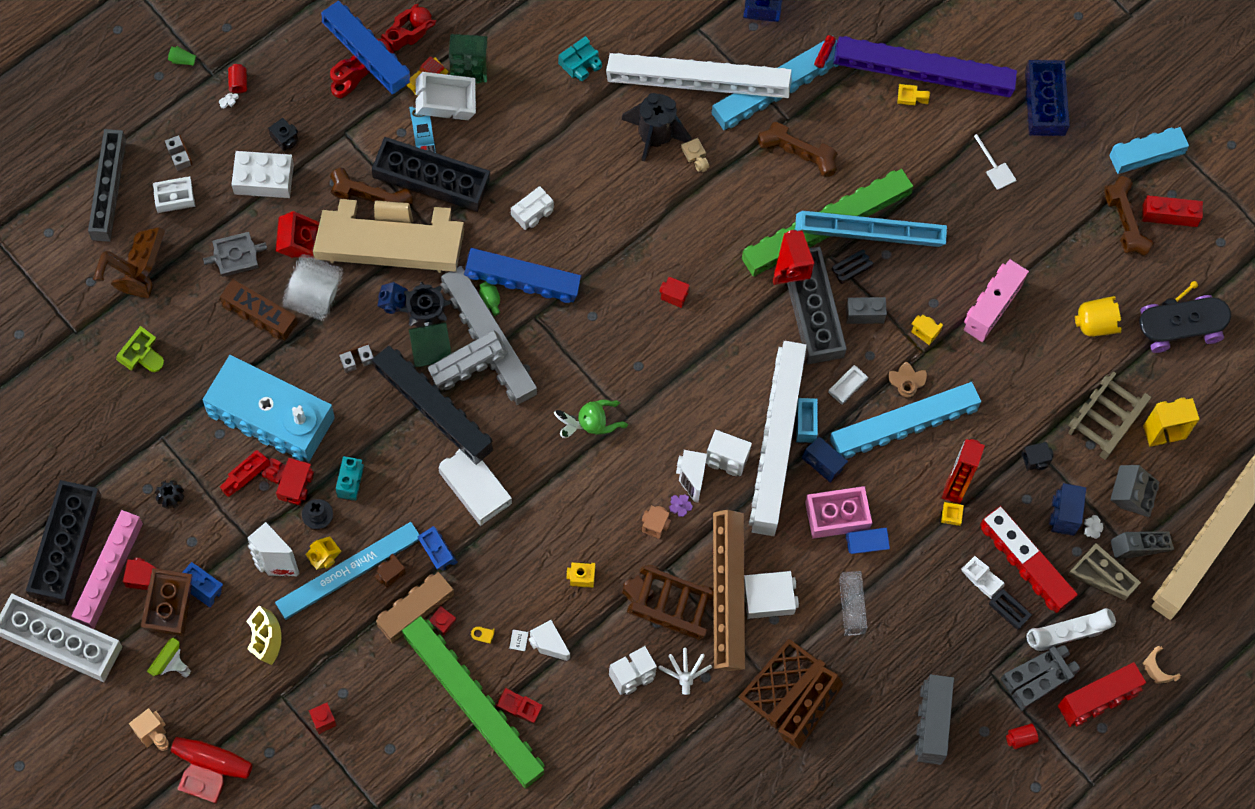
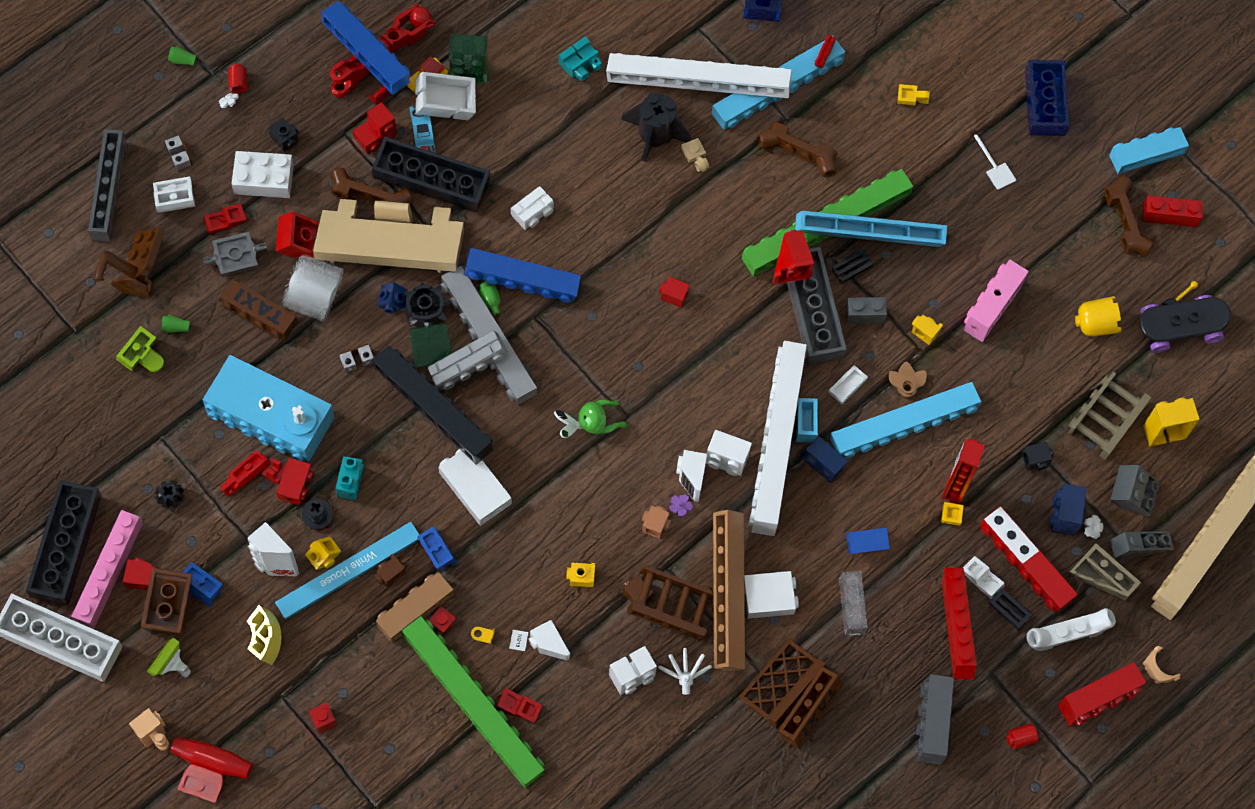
(173, 324): none -> bright green cone
(225, 219): none -> red slope
(372, 132): none -> red brick
(379, 95): none -> red slope
(838, 512): bright pink brick -> none
(925, 66): dark purple brick -> none
(958, 623): none -> red brick
(1055, 675): dark grey hips -> none

